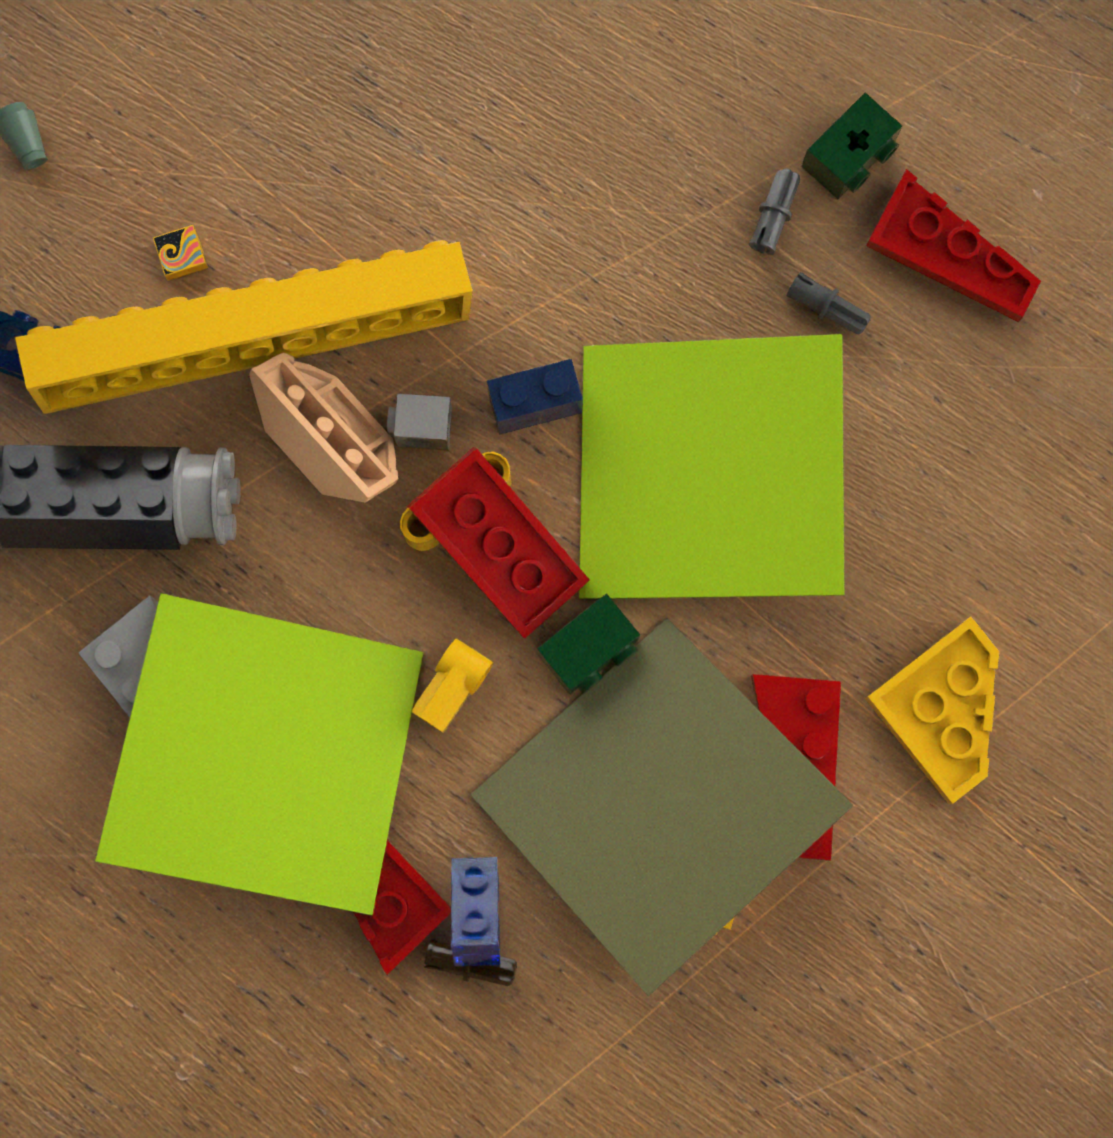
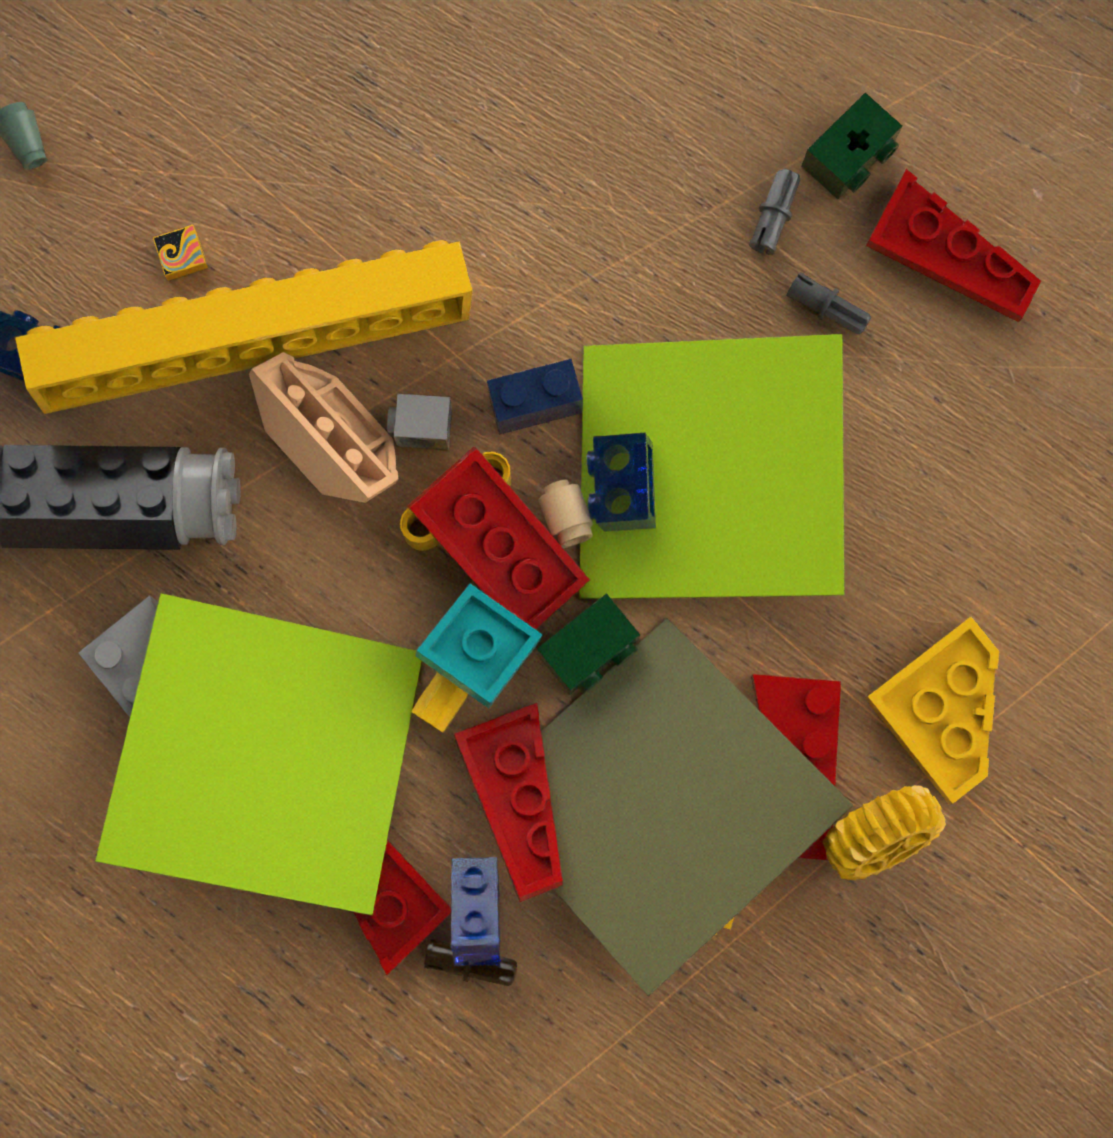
(478, 645): none -> teal plate
(513, 788): none -> red wing
(566, 513): none -> tan brick
(633, 480): none -> clear blue brick
(884, 832): none -> yellow gear

